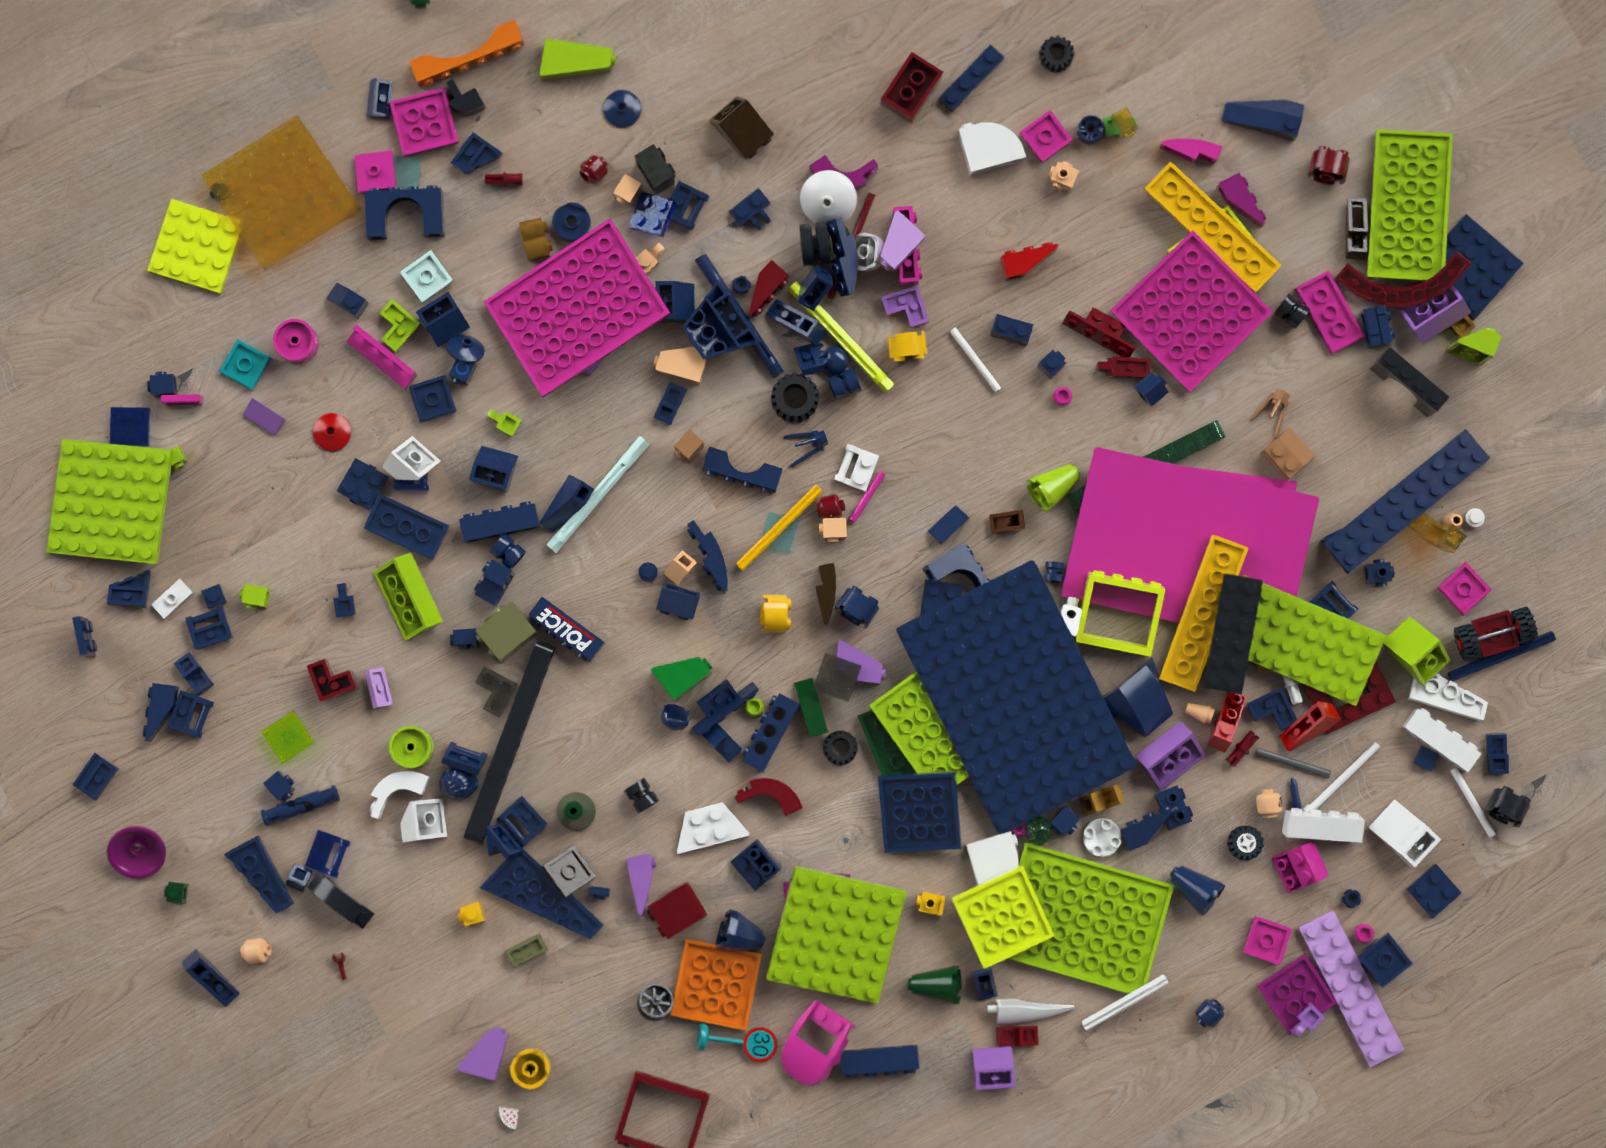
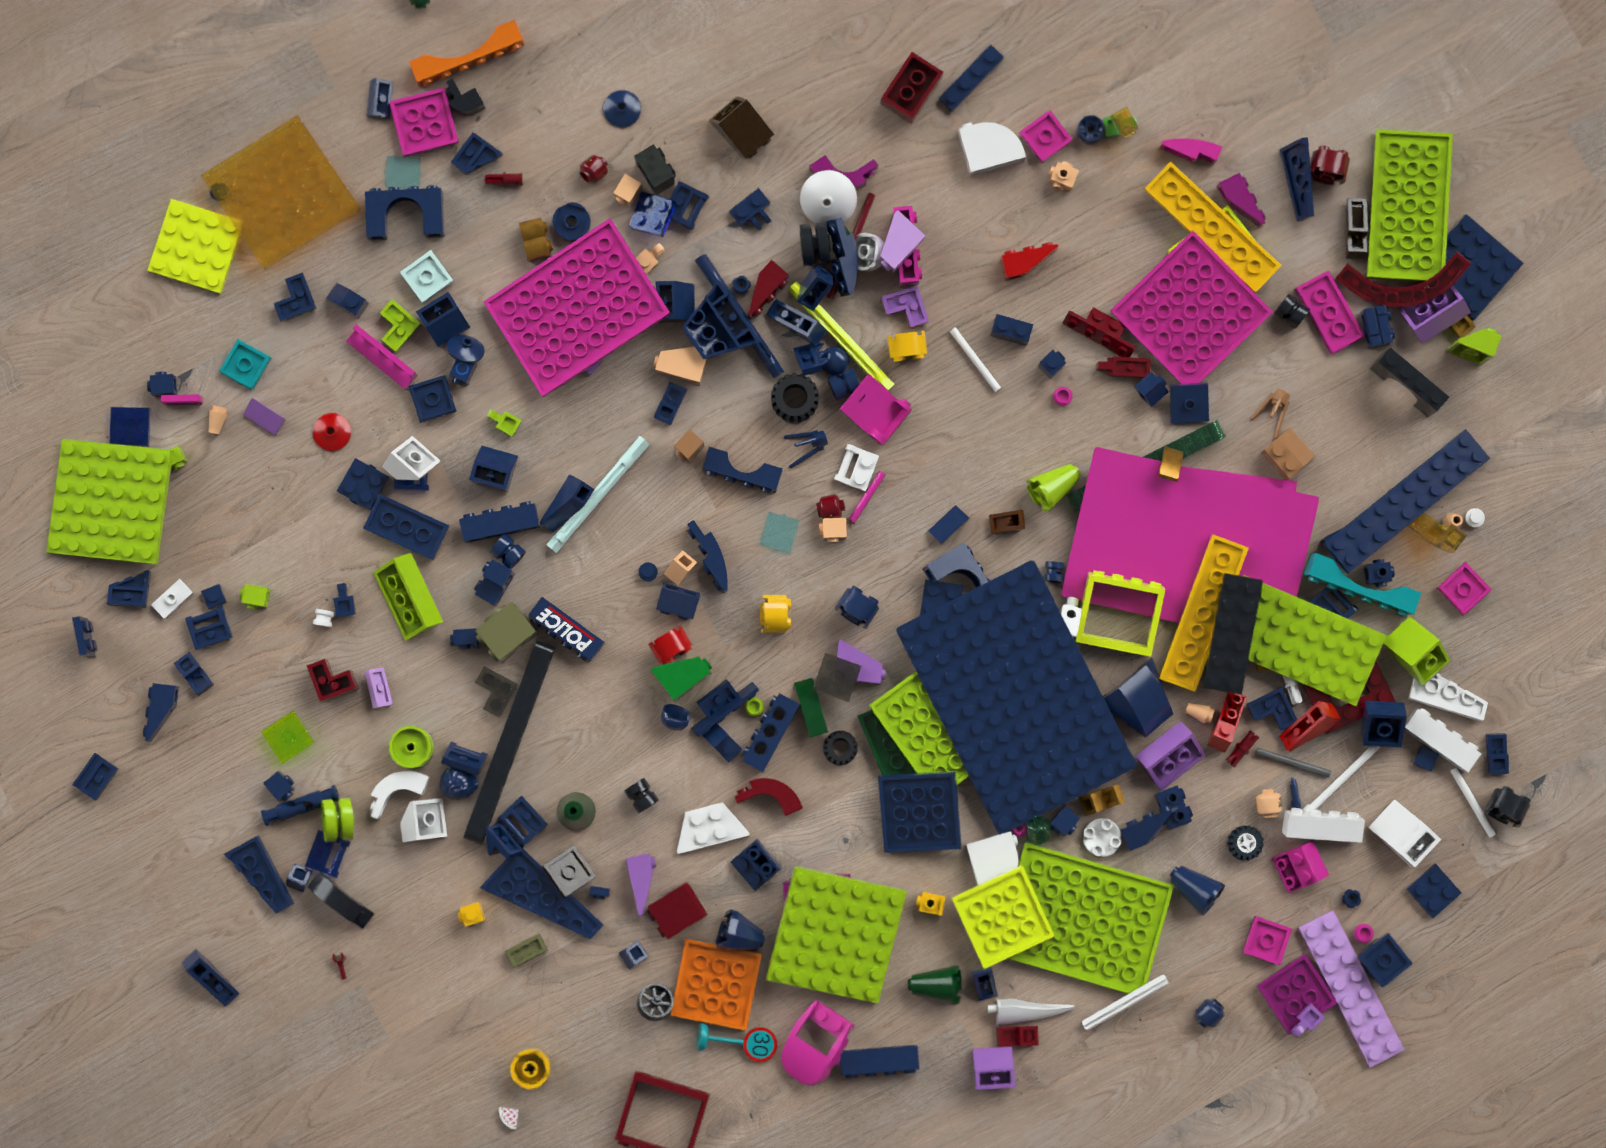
(133, 860): magenta dish -> none
(176, 892): dark green brick -> none
(184, 712): dark blue plate -> none
(216, 418): none -> light nougat cone
(255, 951): light nougat head -> none
(300, 300): none -> dark blue plate
(307, 342): dark pink wheel -> none
(323, 618): none -> white wheel
(341, 819): none -> lime wheel
(375, 171): dark pink plate -> none
(487, 1055): medium lavender slope -> none
(572, 59): lime slope -> none
(633, 954): none -> dark blue slope
(670, 645): none -> red brick
(779, 527): yellow axle -> none
(826, 591): dark brown slope -> none
(877, 411): none -> dark pink door
(1052, 64): black tyre -> none
(1170, 464): none -> pearl gold slope
(1189, 403): none -> dark blue plate
(1271, 117): dark blue wedge -> none
(1298, 175): none -> dark blue wing
(1326, 571): none -> teal arch
(1383, 724): none -> dark blue brick
(1495, 633): plate -> none
(1500, 657): dark blue axle -> none

